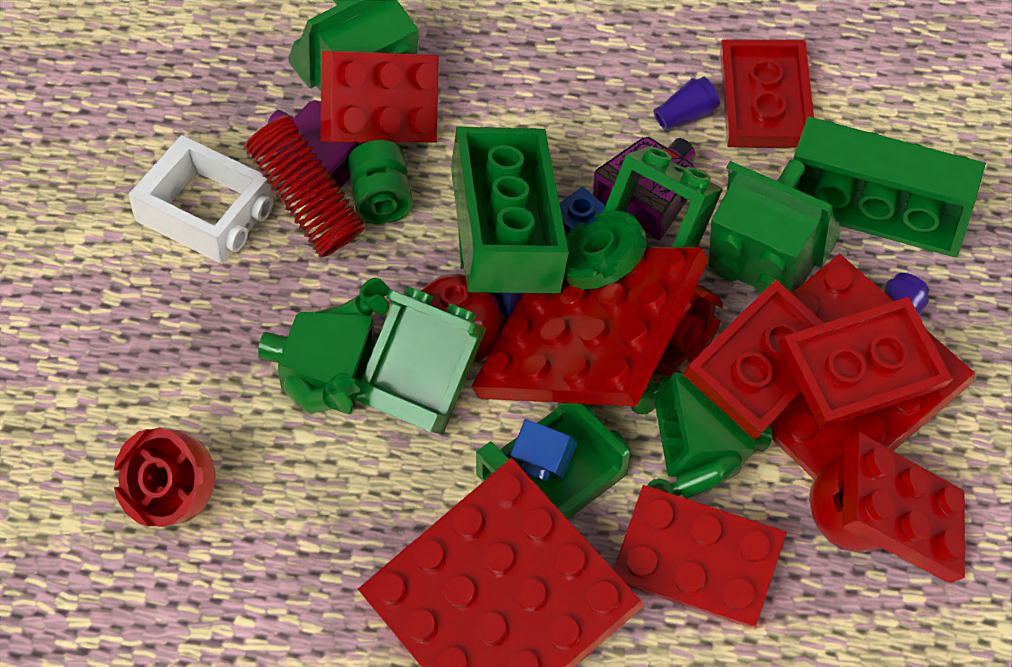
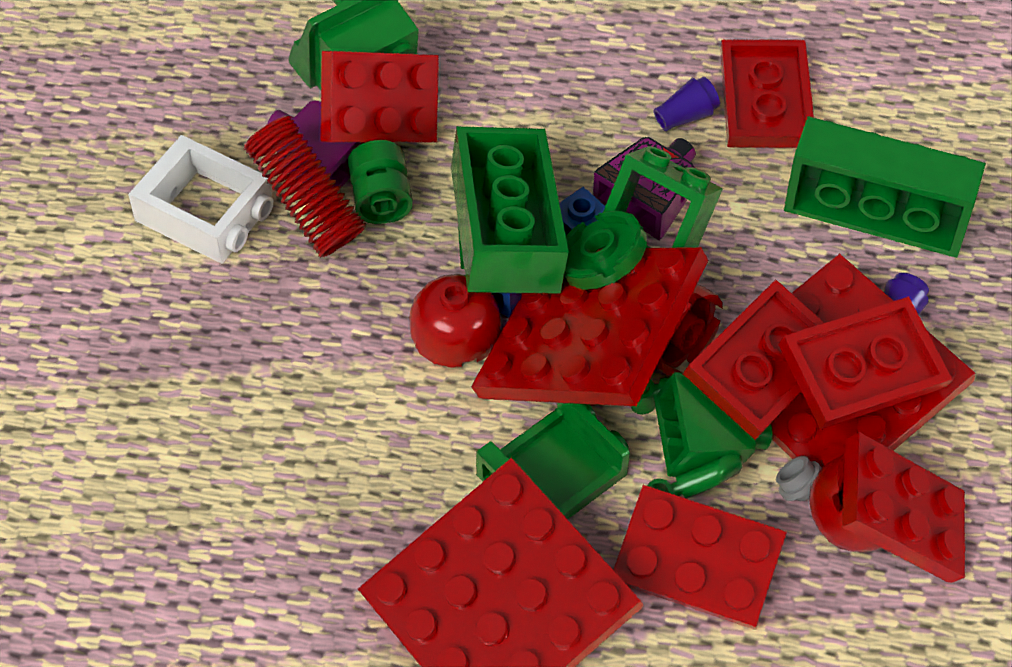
(164, 477): red cylinder -> none
(327, 350): green torso -> none
(420, 360): panel -> none
(543, 451): blue plate -> none
(770, 229): green piece -> none
(796, 478): none -> light grey plate

